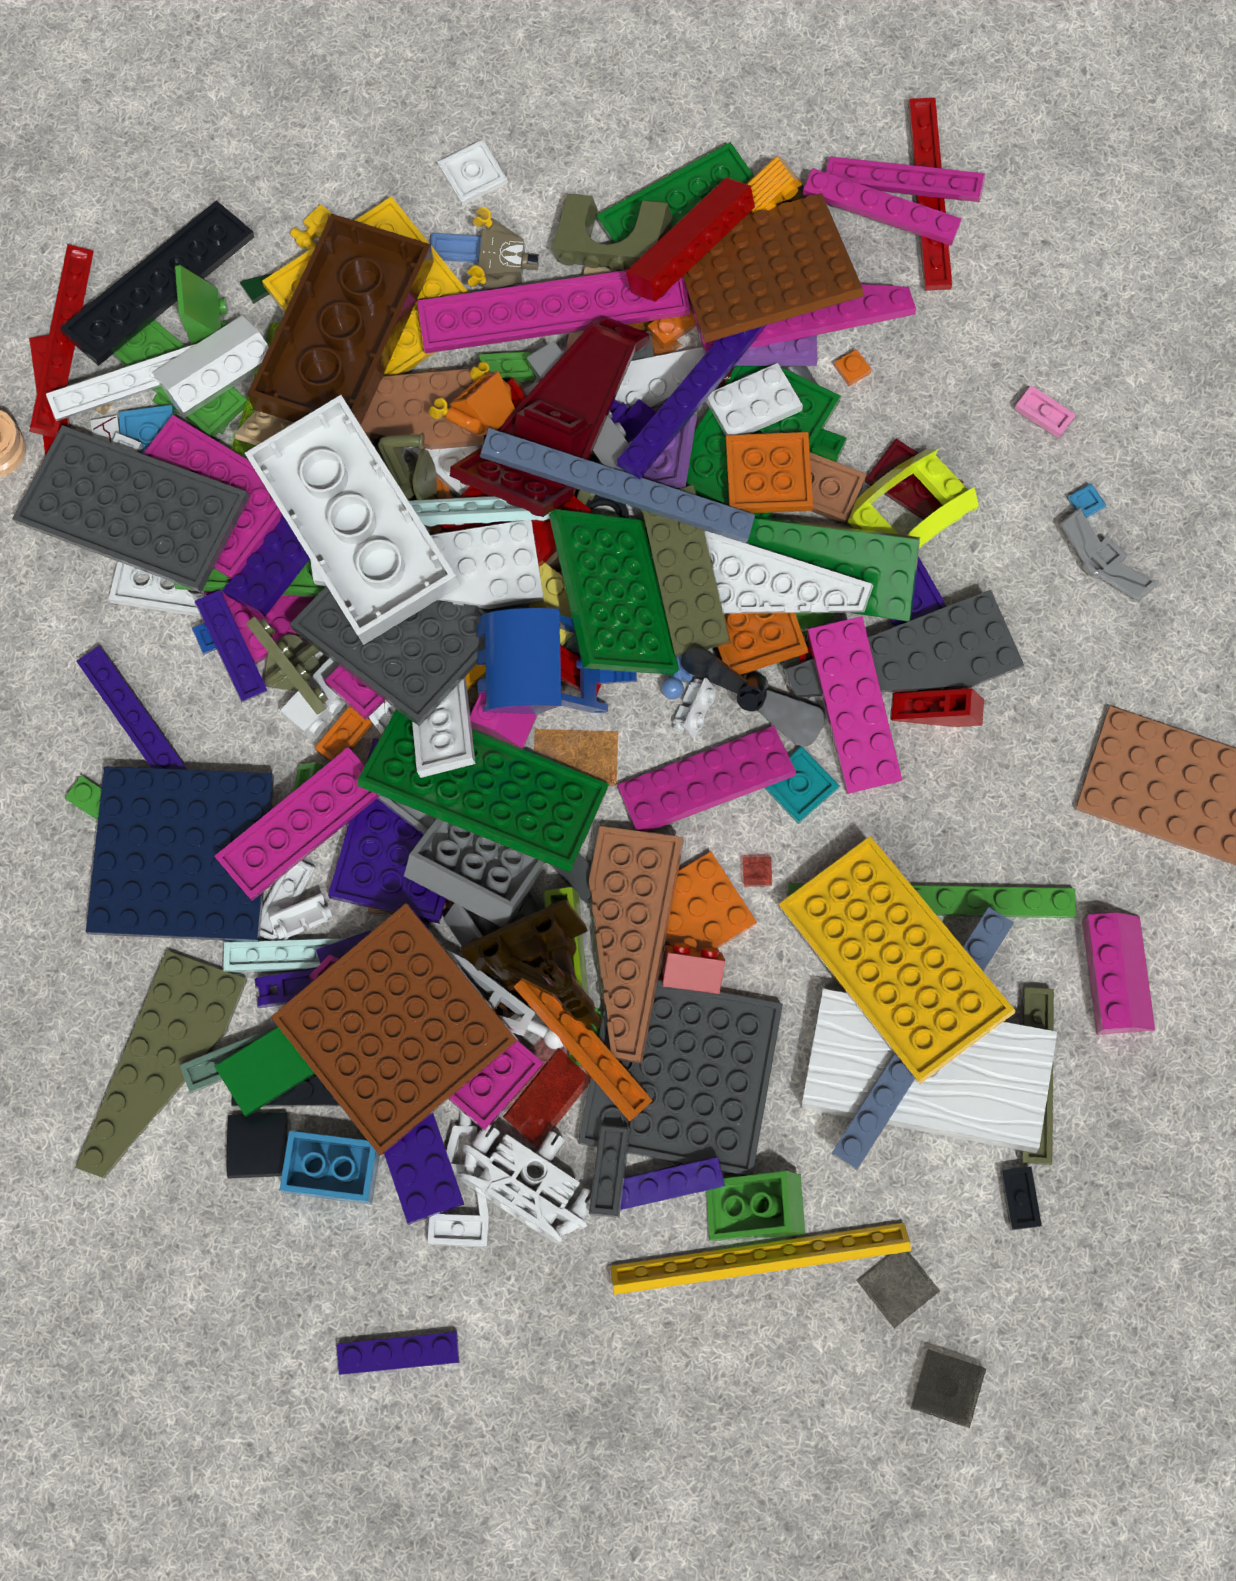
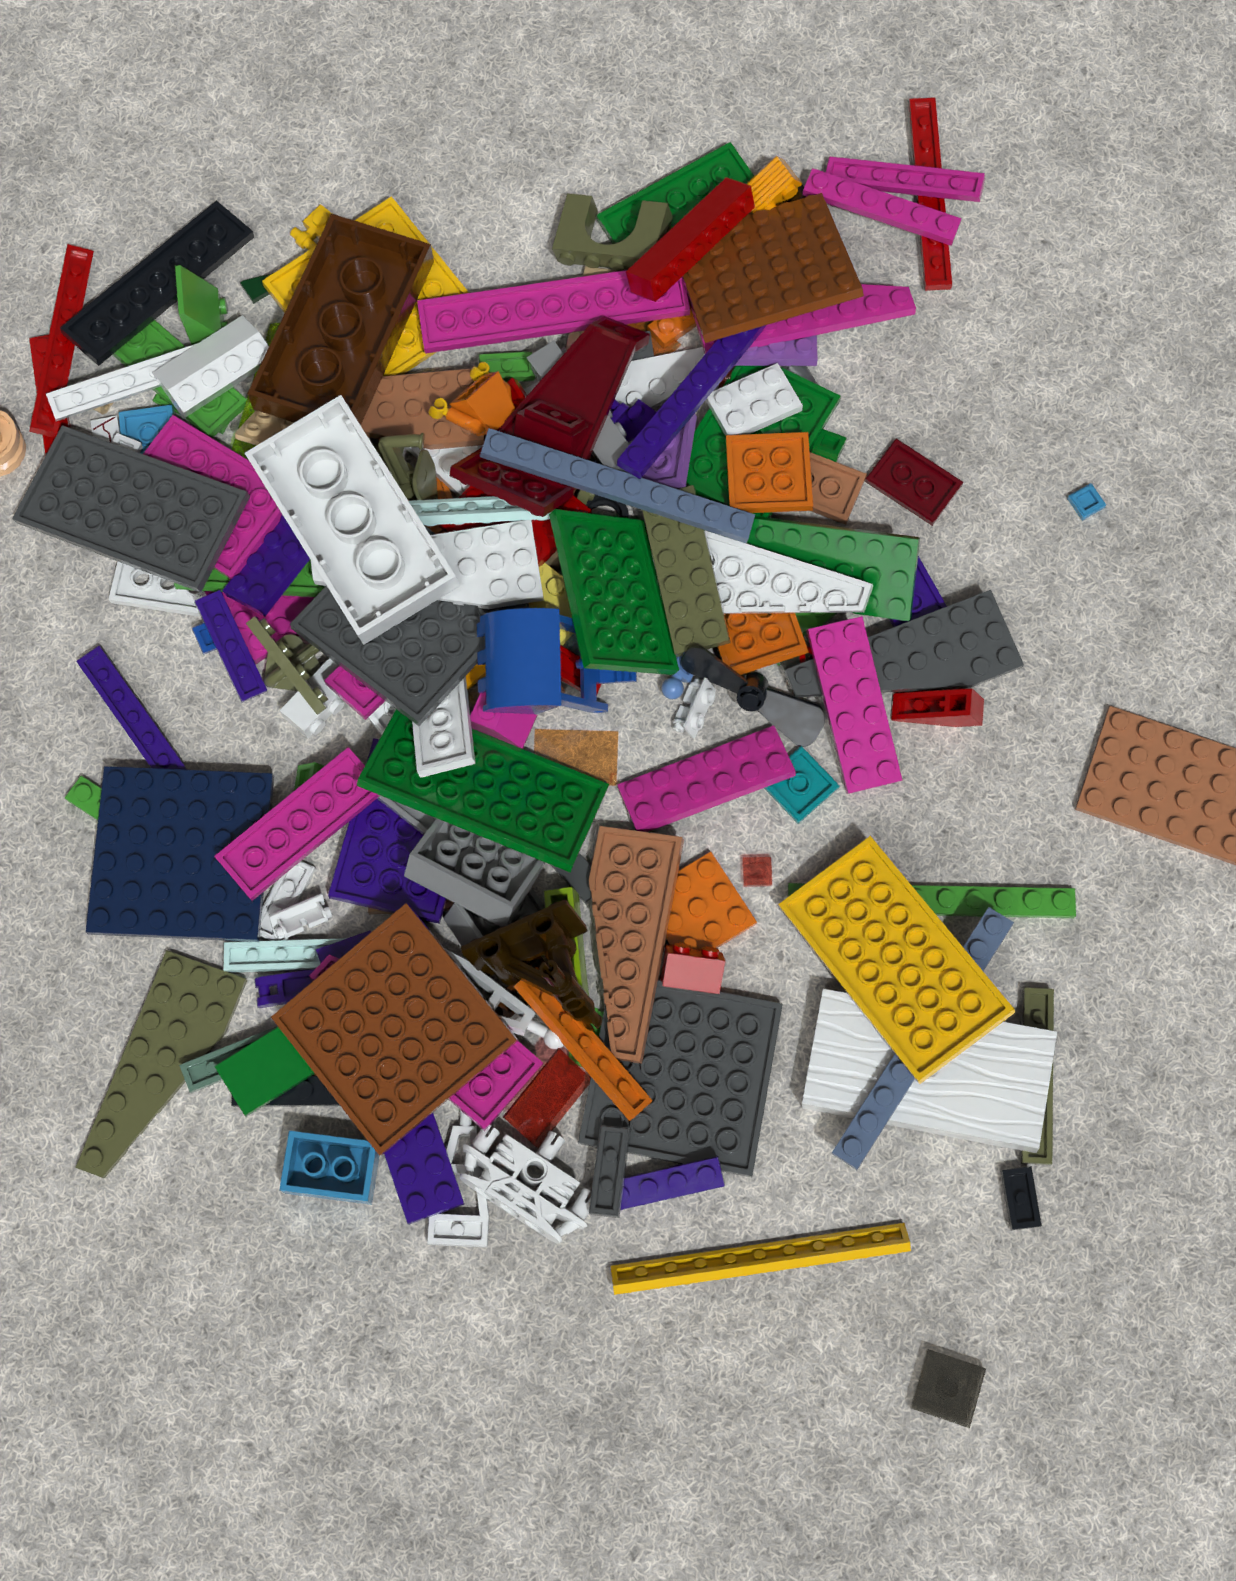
(256, 1145): black slope -> none
(343, 734): orange plate -> none
(398, 1353): dark purple plate -> none
(457, 247): medium blue tile -> none
(472, 172): white tile -> none
(500, 256): dark tan torso -> none
(756, 1207): bright green slope -> none
(852, 367): orange plate -> none
(898, 1286): clear smoke piece -> none
(937, 479): neon yellow wedge -> none
(1045, 411): bright pink plate -> none
(1104, 558): light grey plate -> none
(1118, 973): dark pink slope -> none

